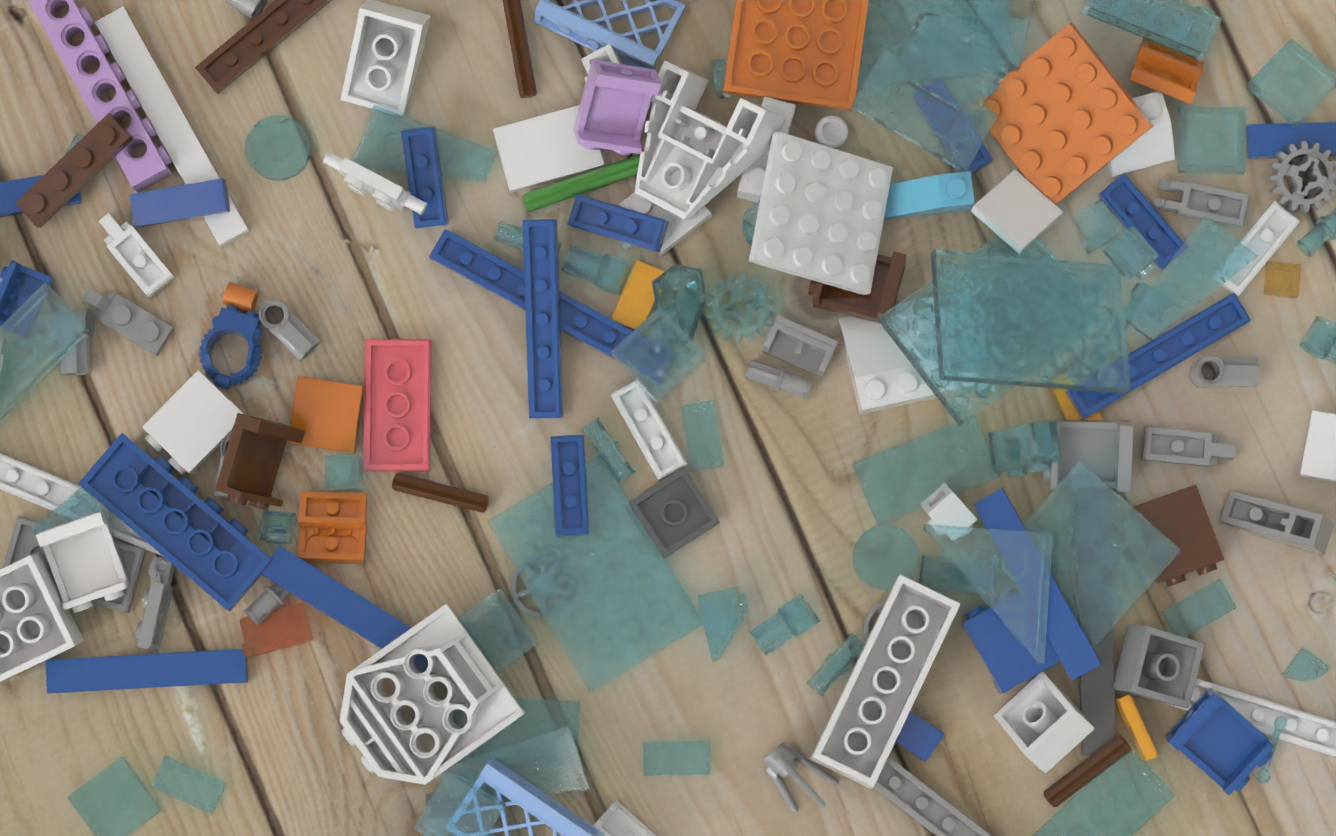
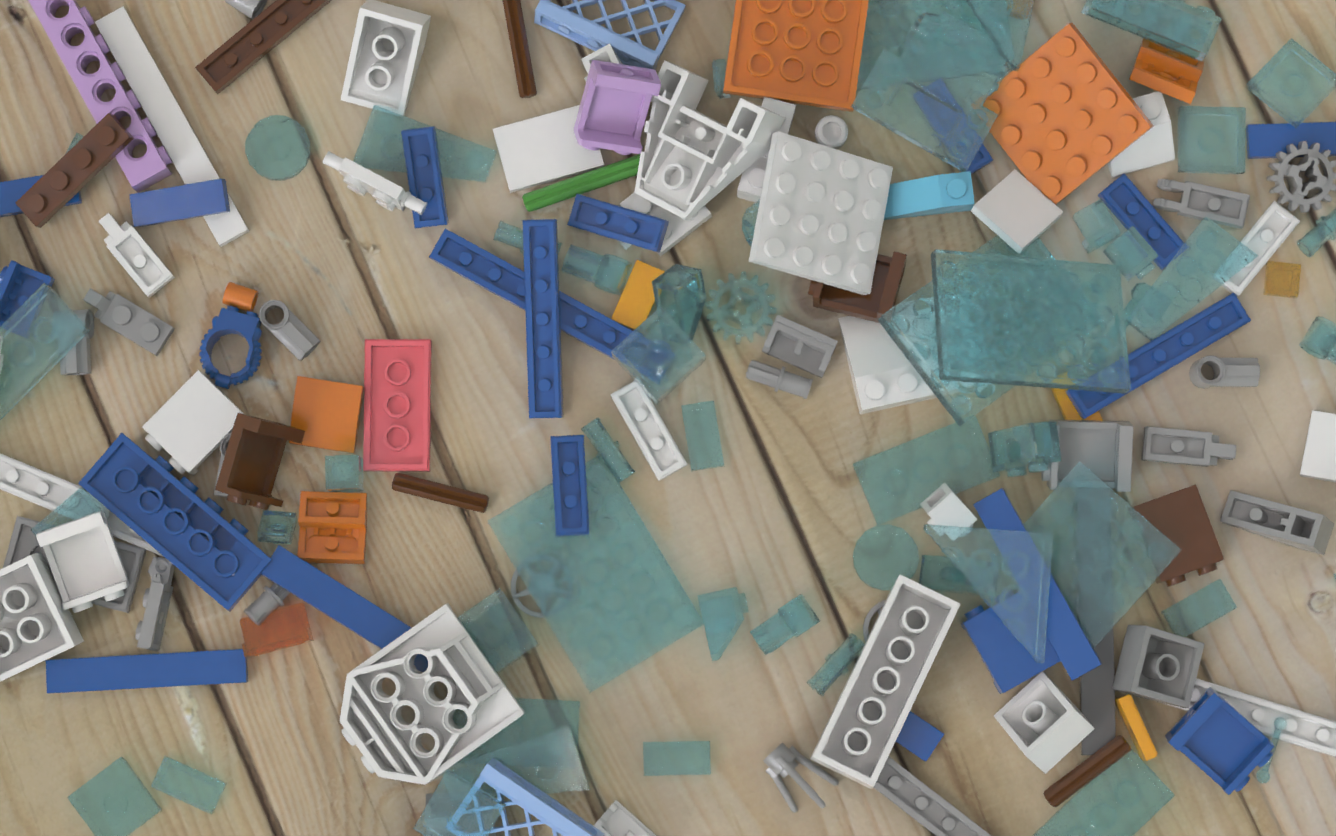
(674, 512): dark grey plate -> none
(1305, 666): clear light blue tile -> none

